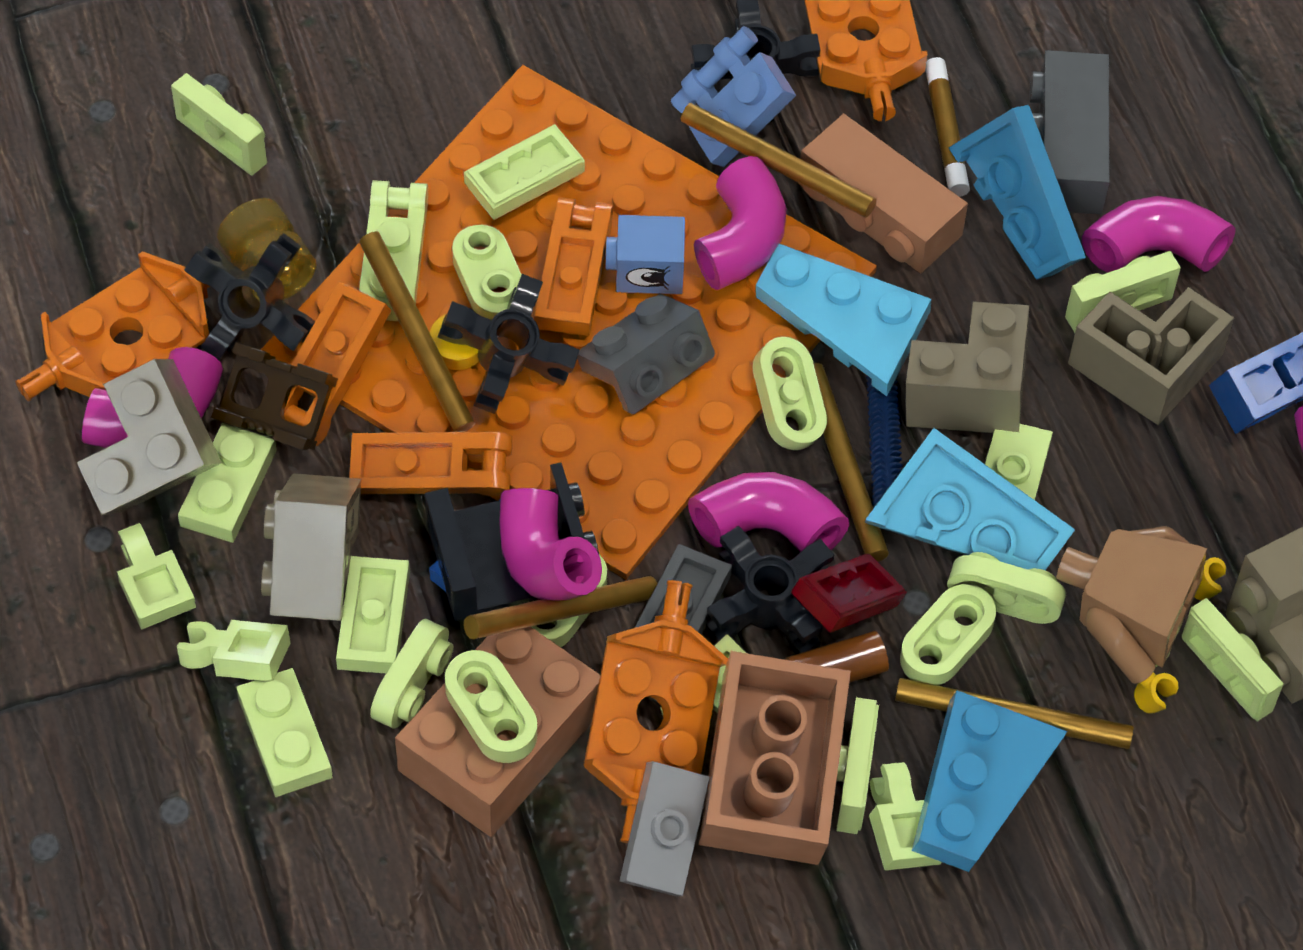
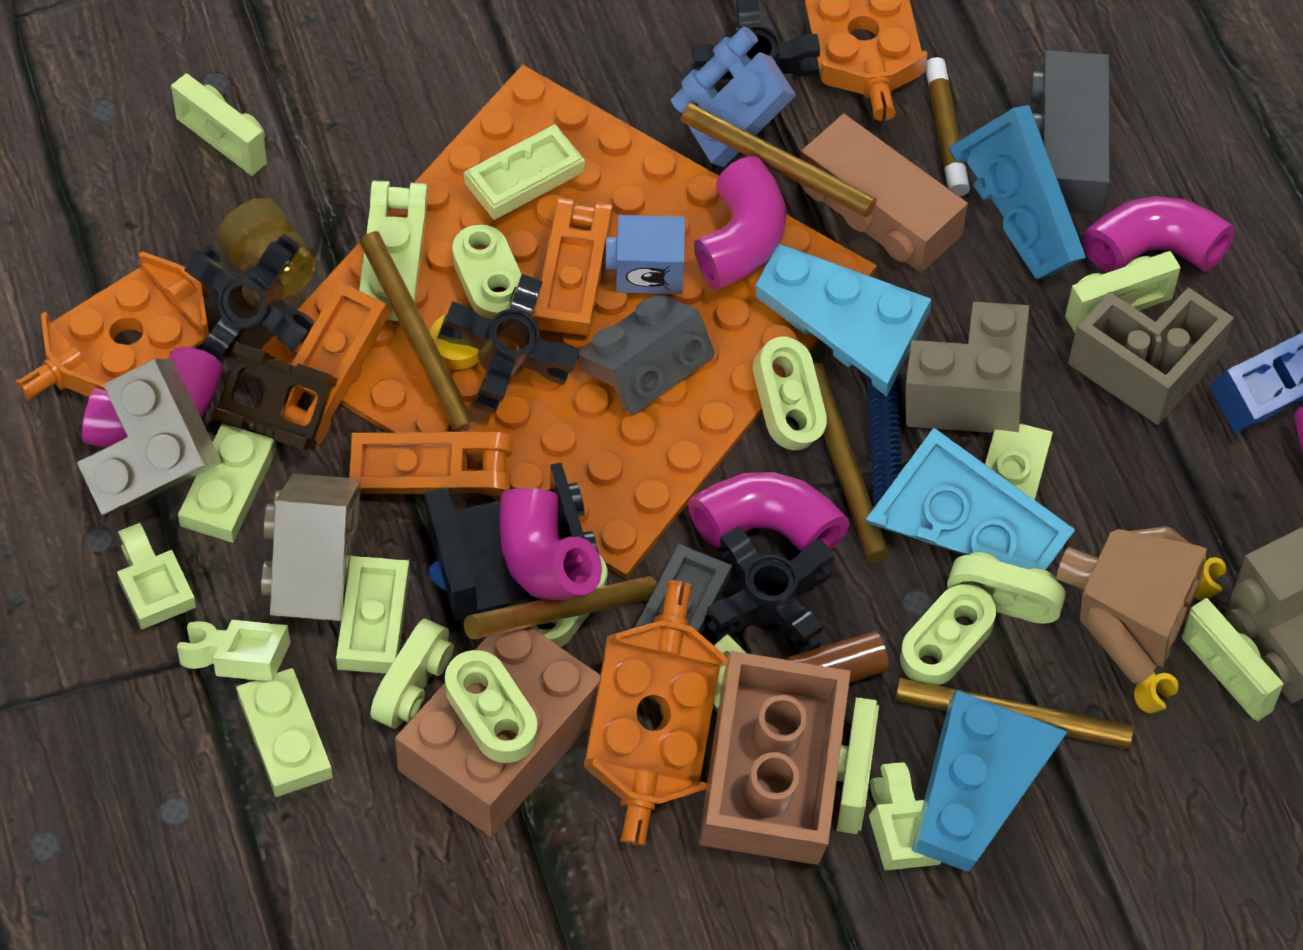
(664, 829): light grey plate -> none
(848, 592): dark red plate -> none

